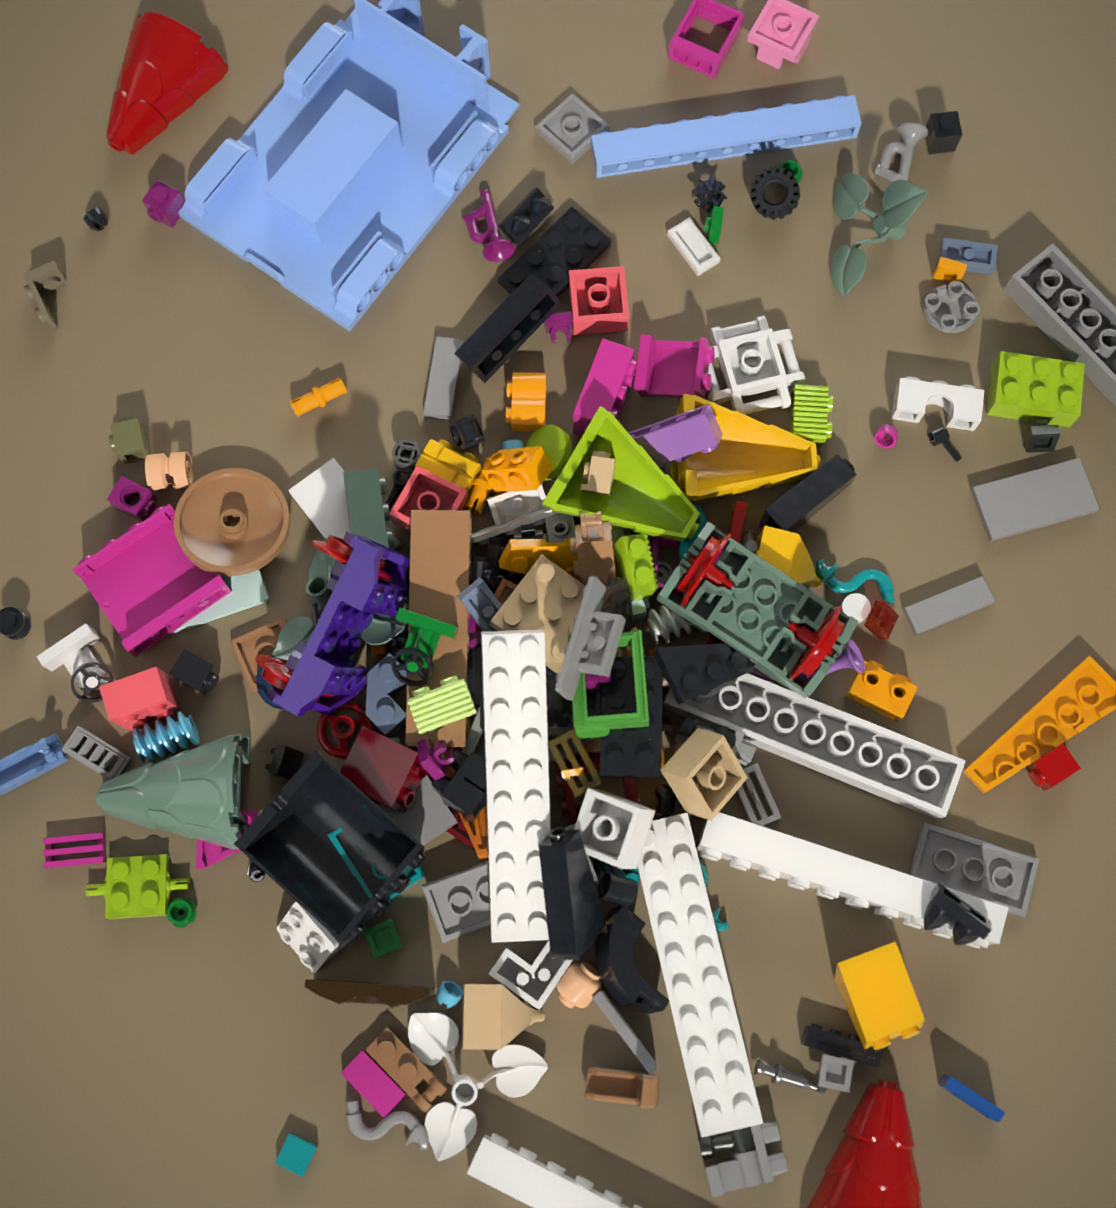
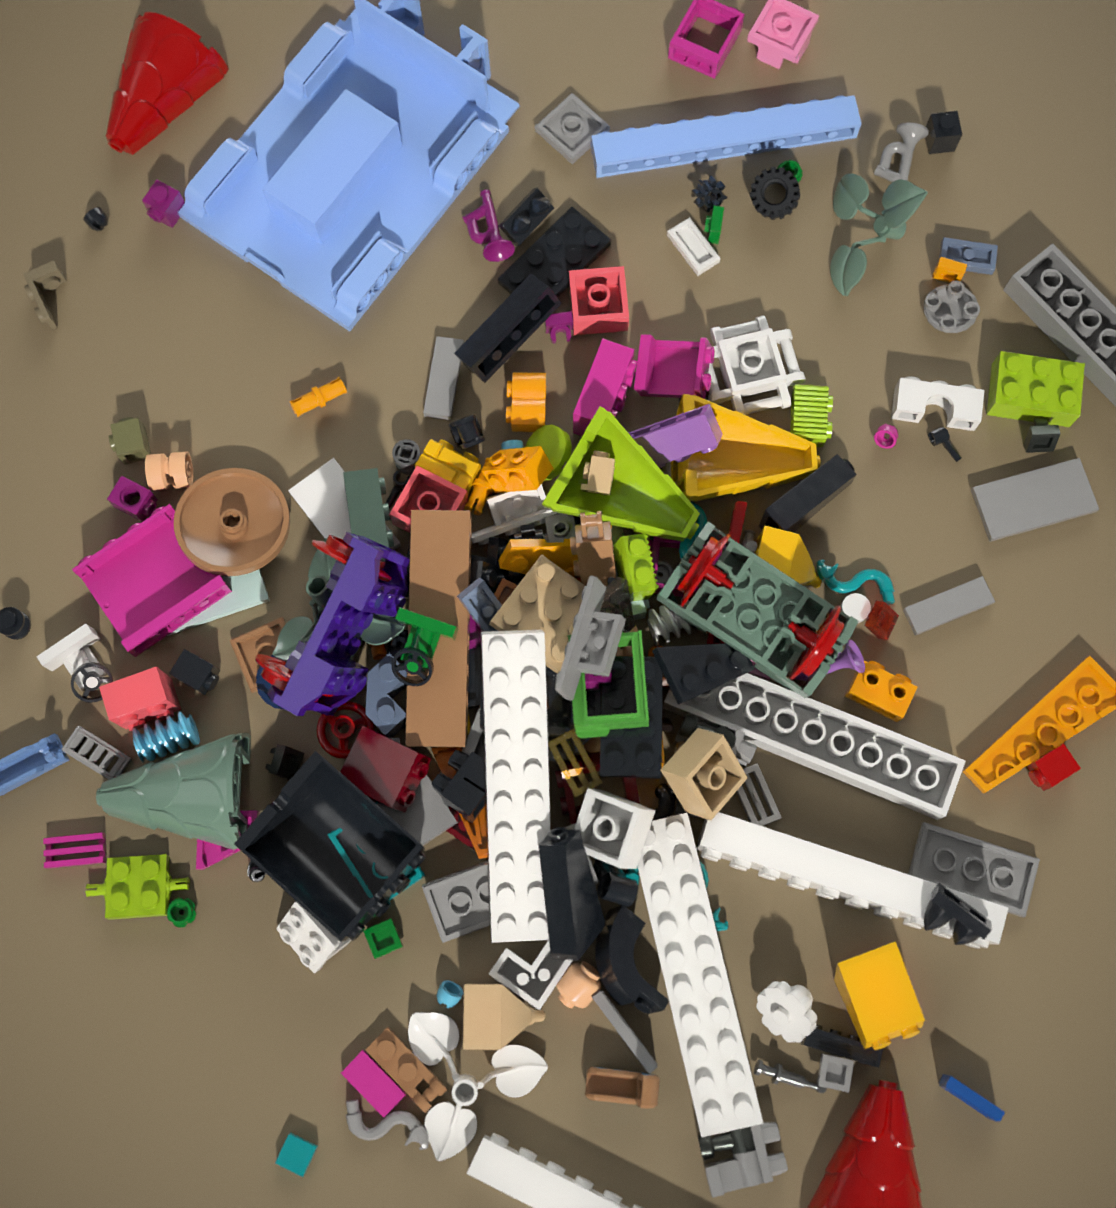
(369, 993): dark brown slope -> none
(433, 757): magenta tile -> none
(441, 705): yellowish green brick -> none
(787, 1010): none -> white plant

